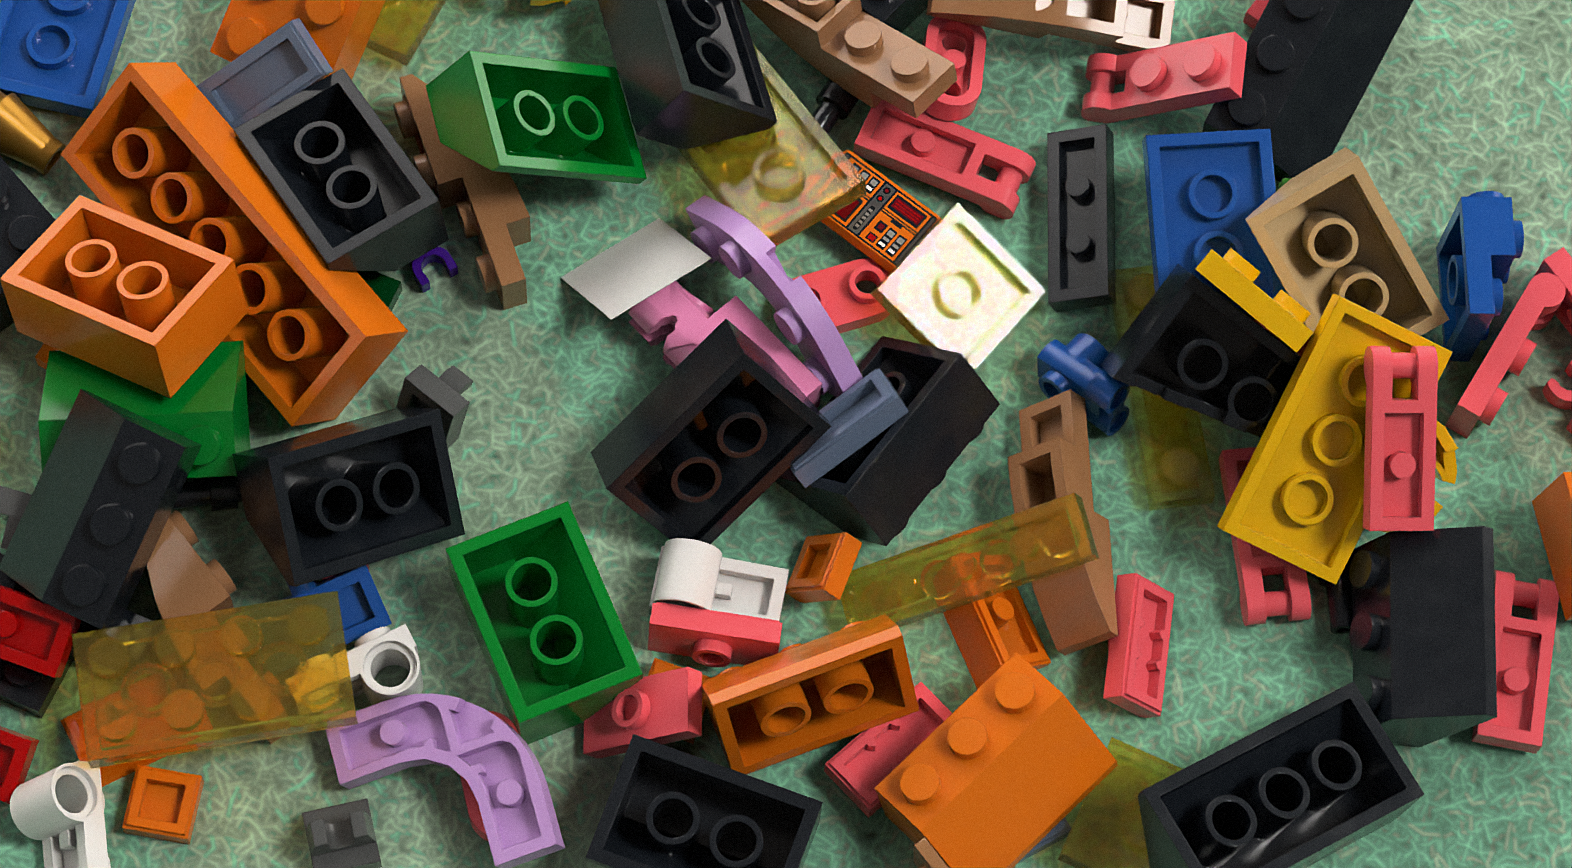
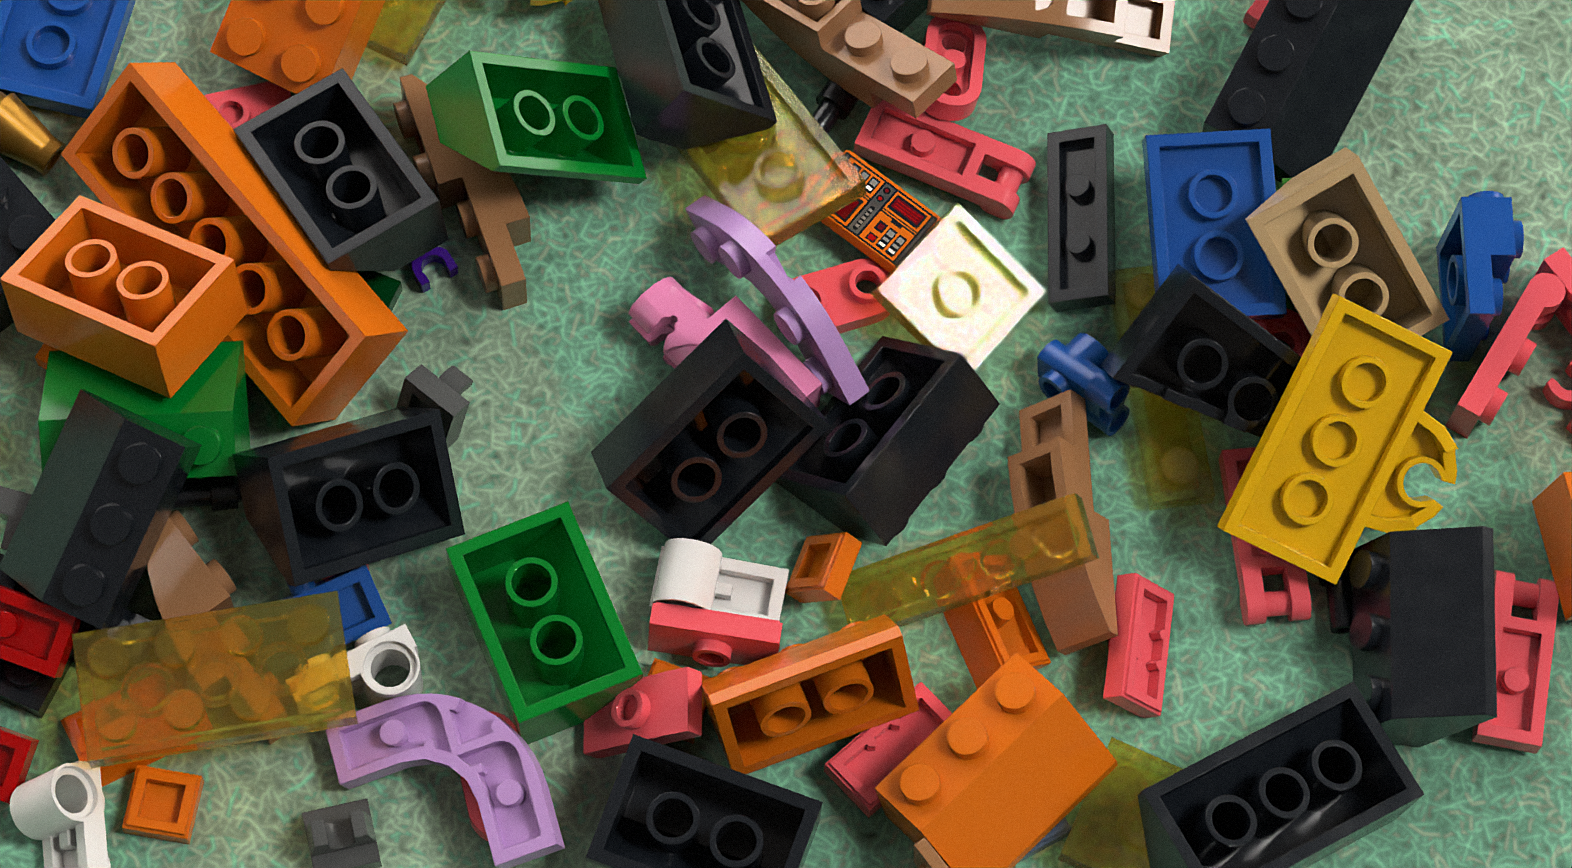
(266, 74): sand blue tile -> none
(635, 268): white sticker -> none
(854, 421): sand blue tile -> none
(1165, 78): coral plate -> none
(1235, 279): yellow plate -> none
(1400, 440): coral plate -> none

